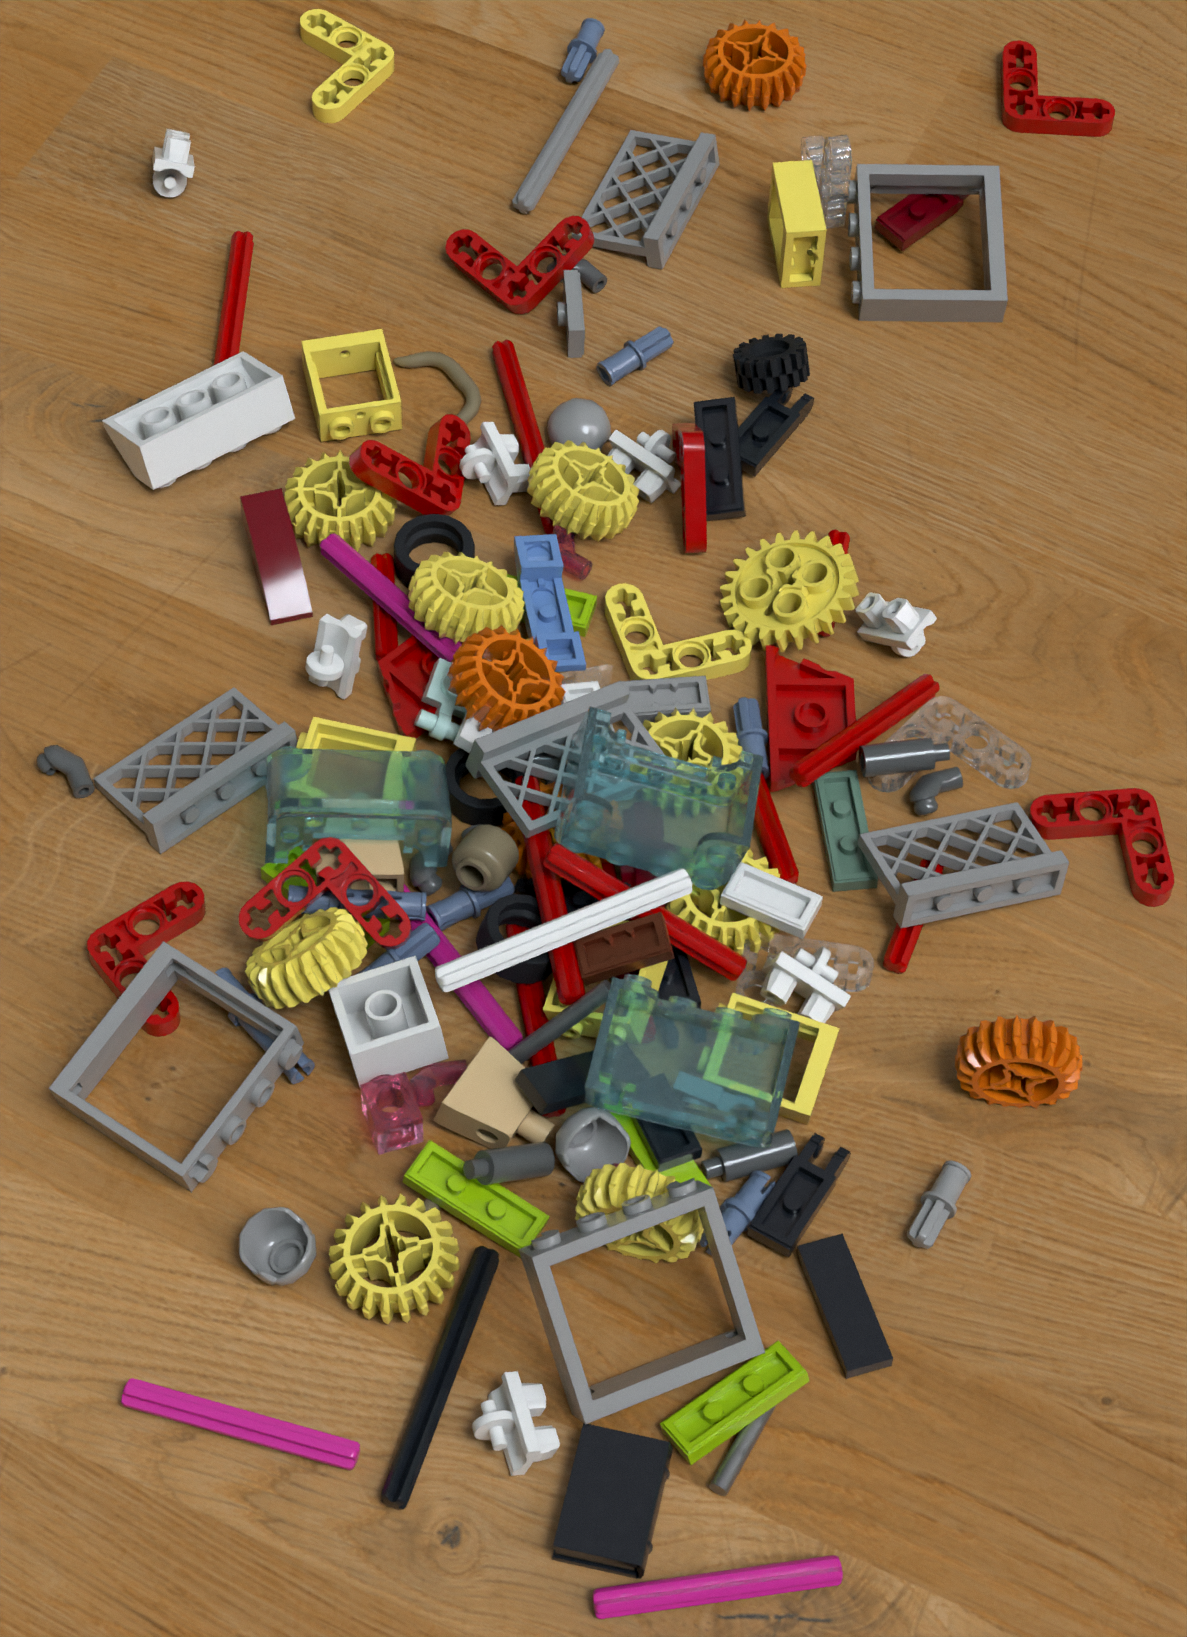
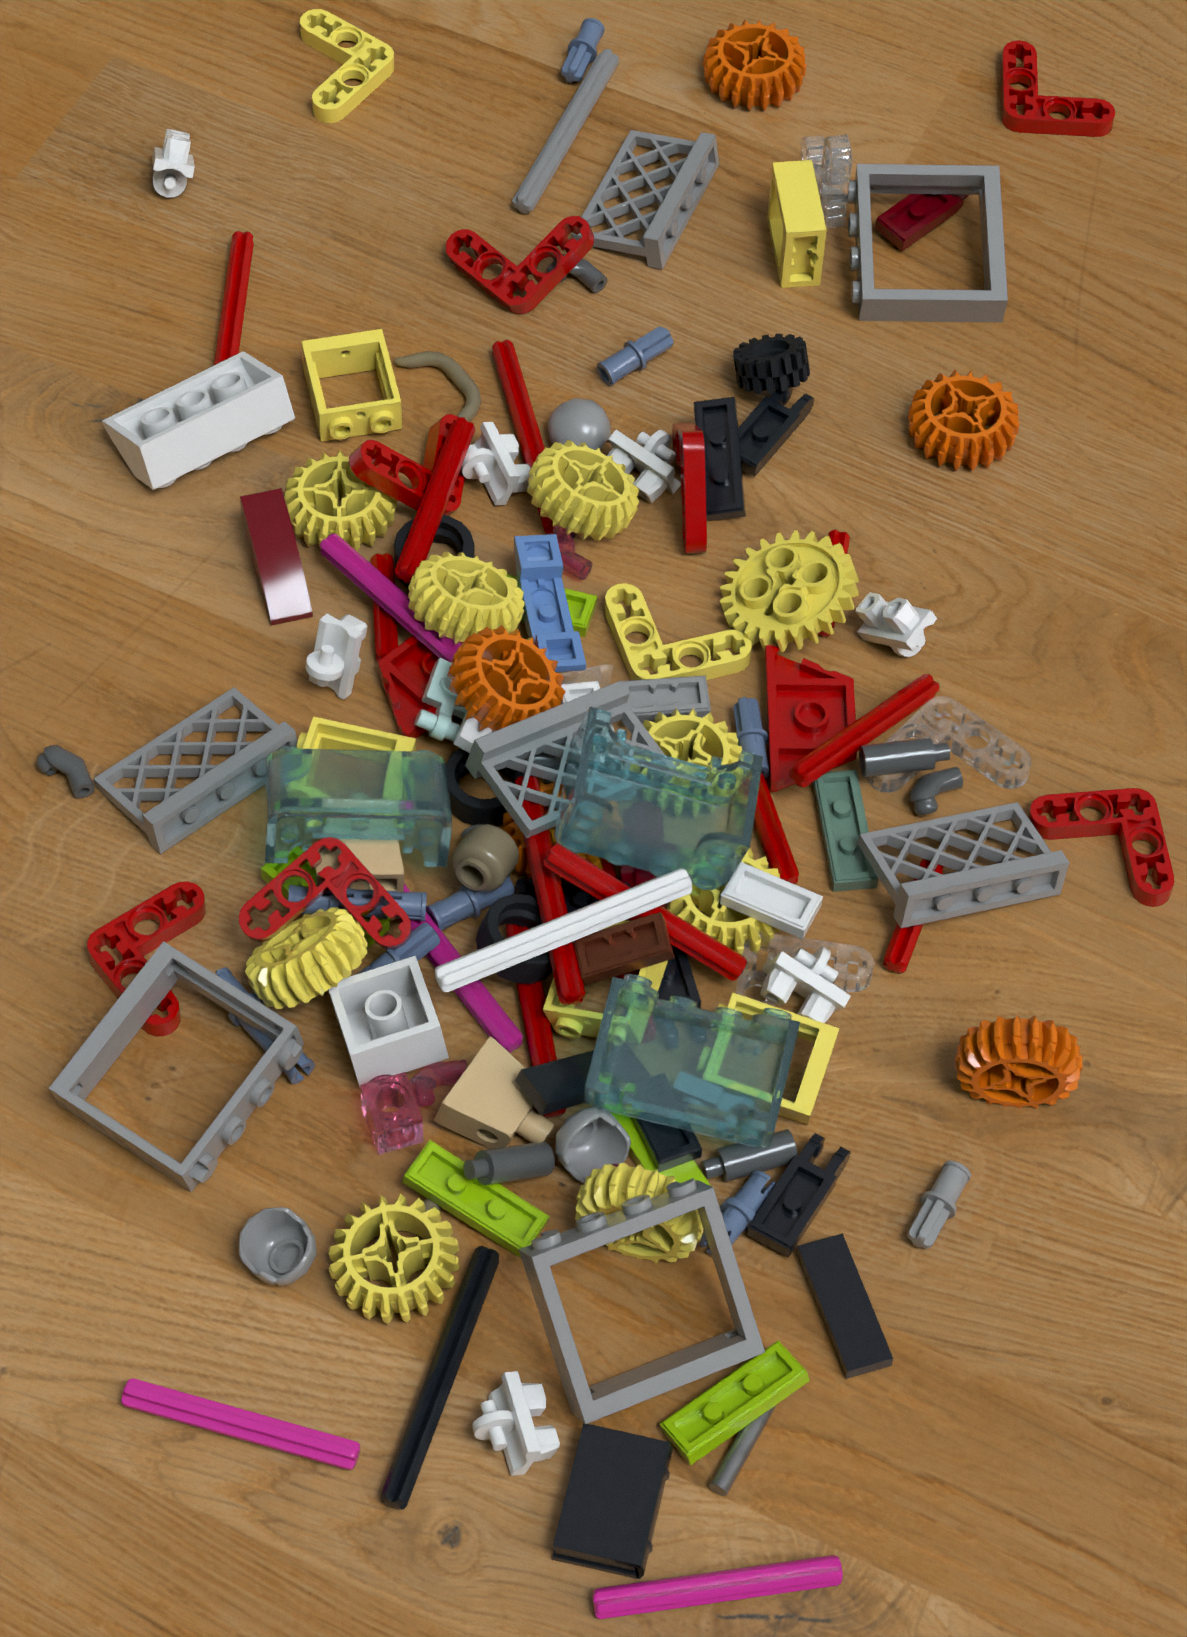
(425, 876): dark grey arm -> none
(435, 498): none -> red axle
(561, 1022): flat silver bar -> none
(571, 314): light grey plate -> none
(959, 431): none -> orange gear

